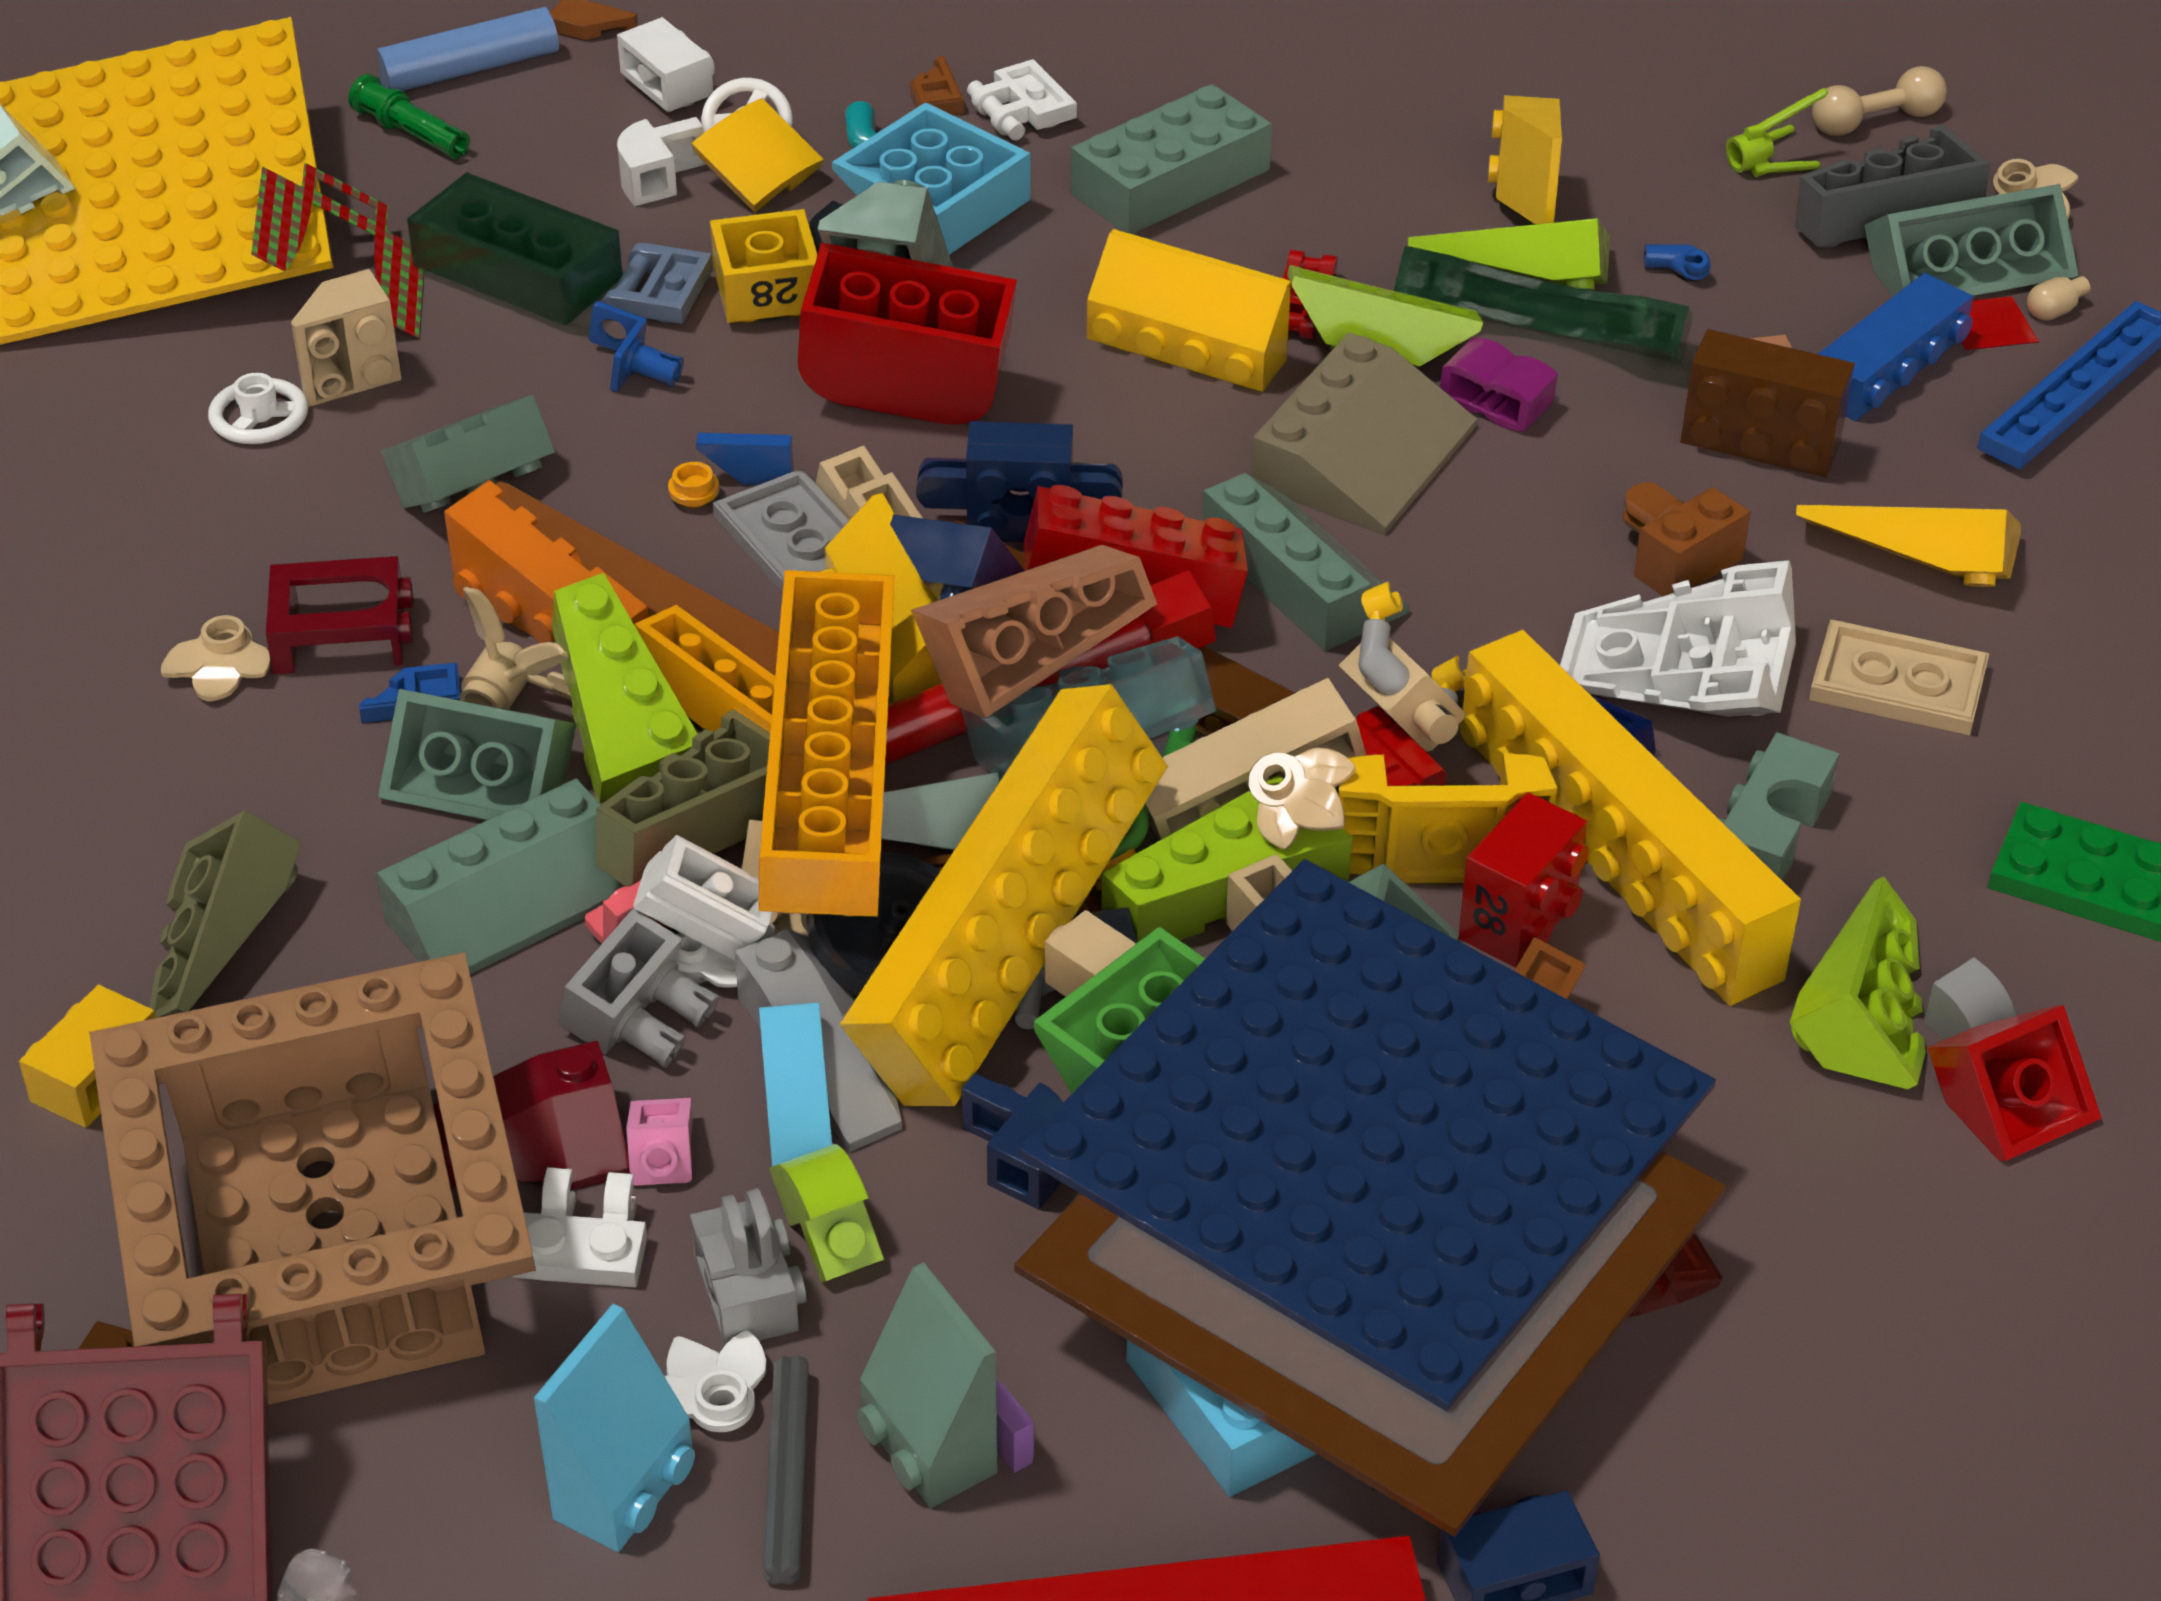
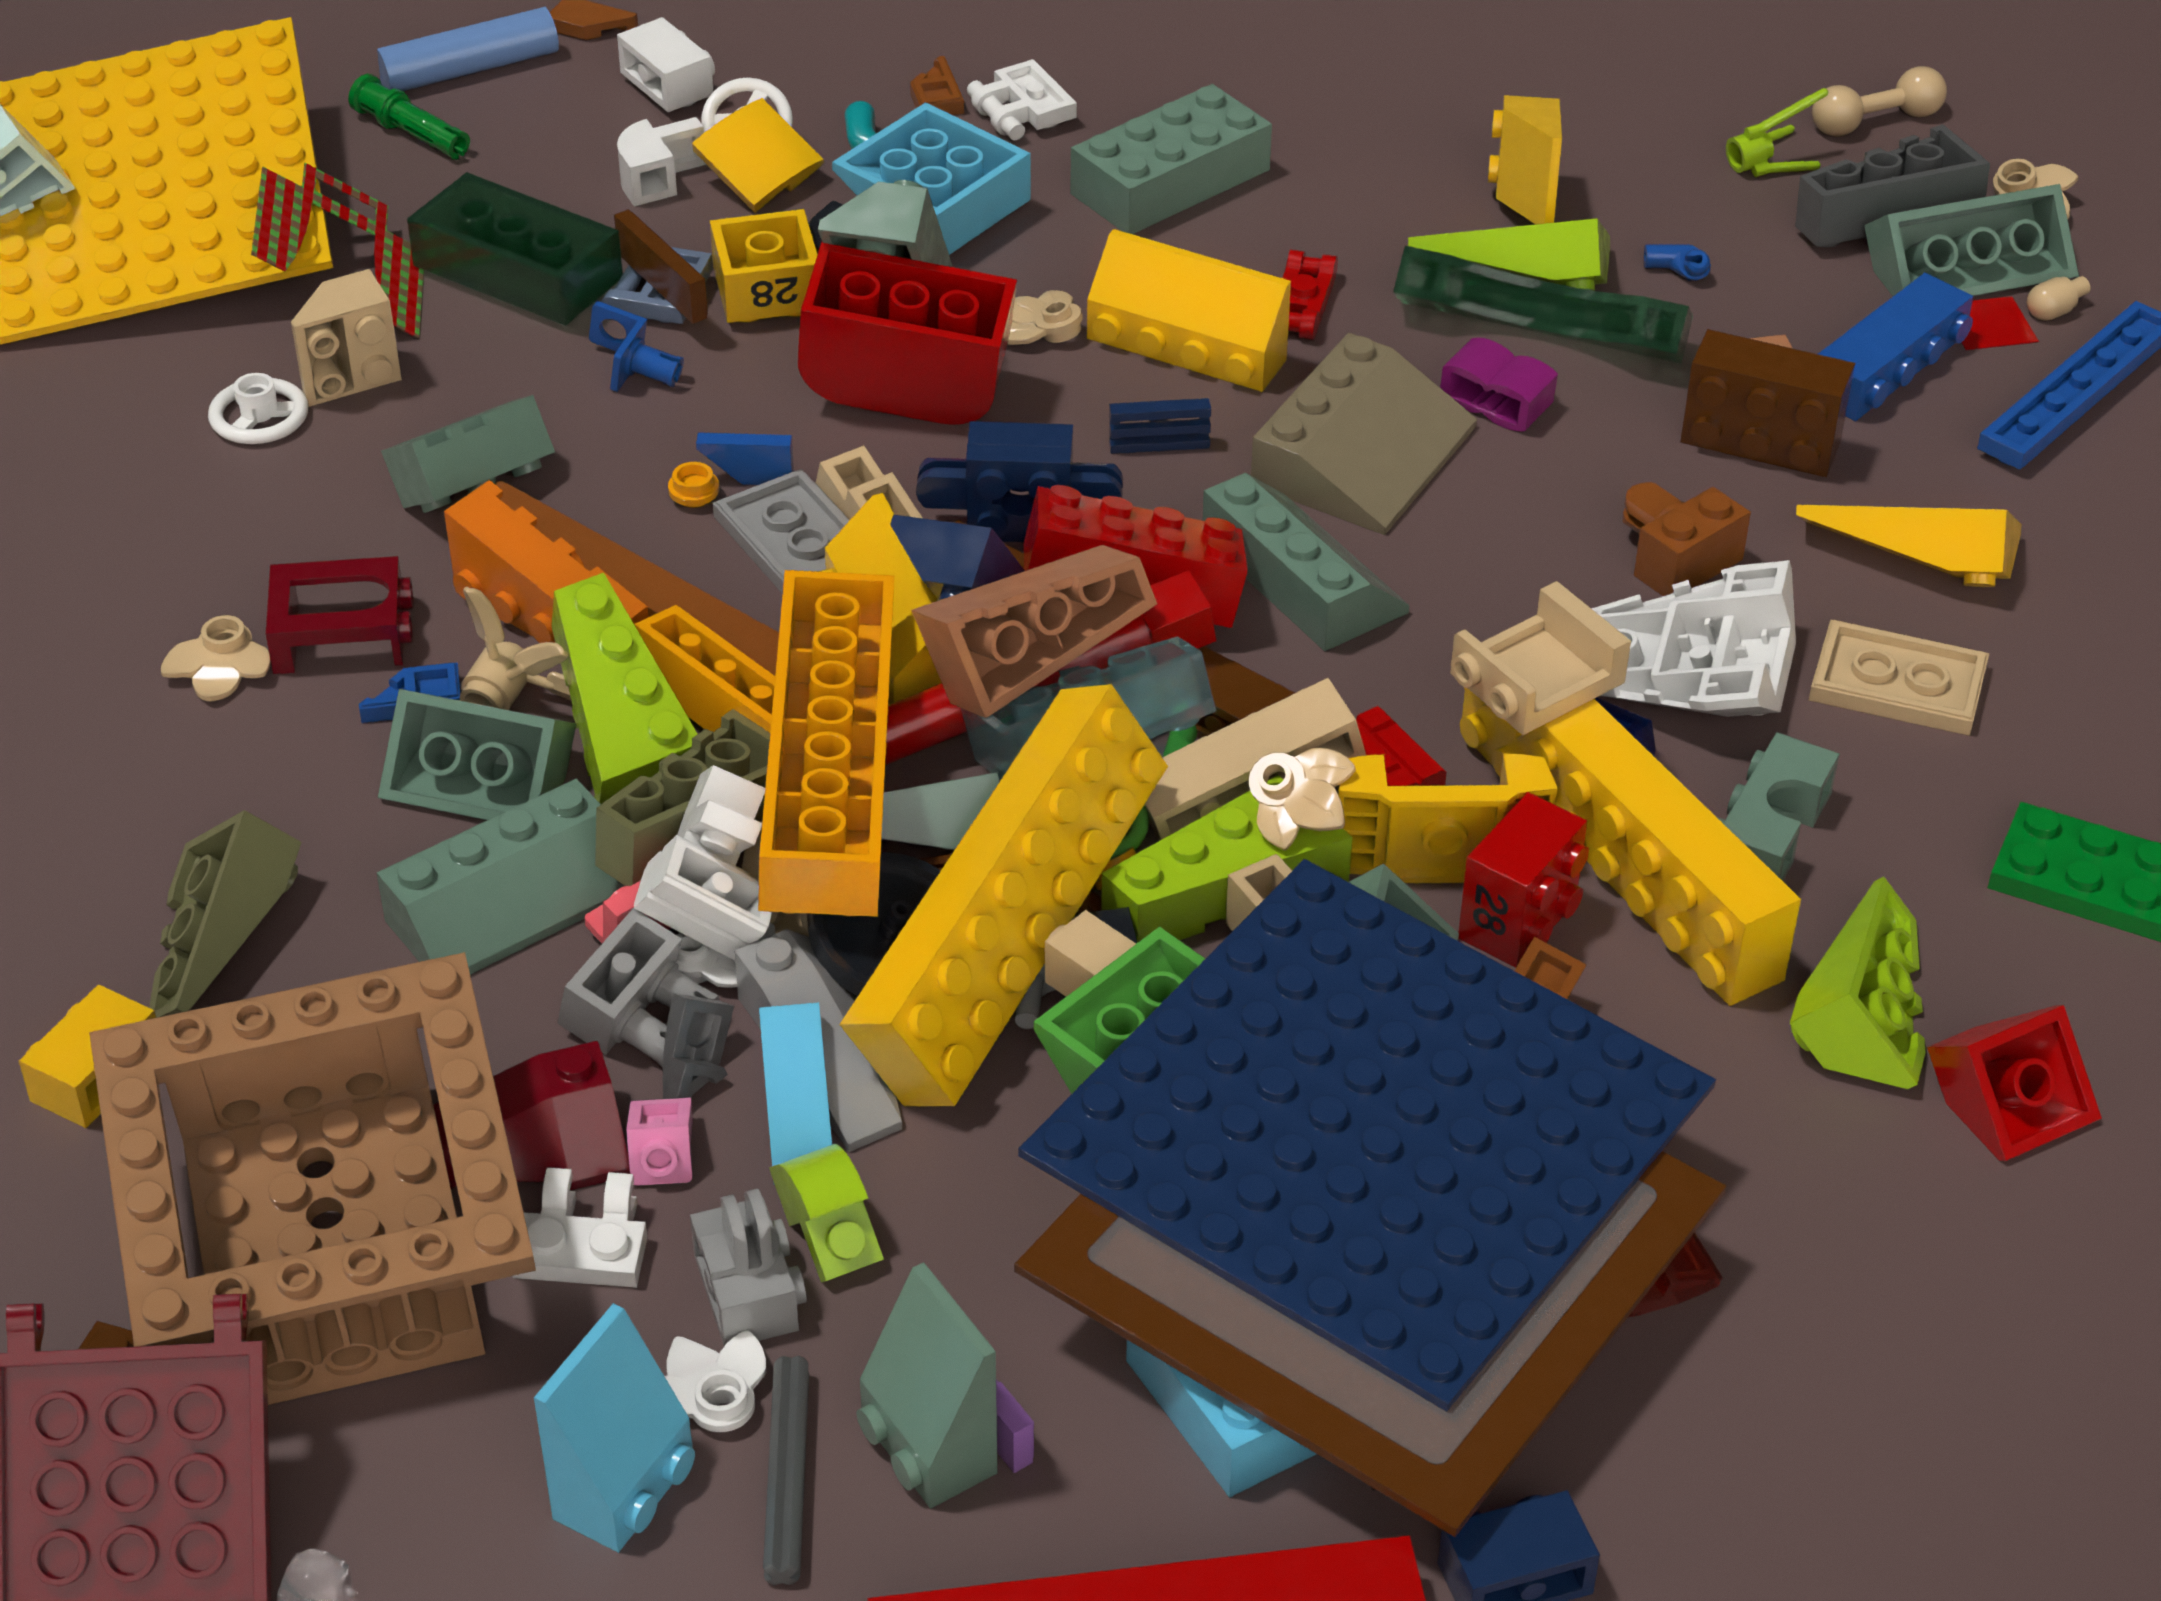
(662, 267): none -> reddish brown tile
(694, 1044): none -> flat silver slope
(722, 814): none -> white brick
(1007, 1122): dark blue brick -> none
(1048, 317): none -> tan plate
(1159, 432): none -> dark blue tile
(1397, 684): torso -> none
(1407, 323): lime wedge -> none
(1544, 662): none -> tan panel
(1967, 1000): light grey brick -> none

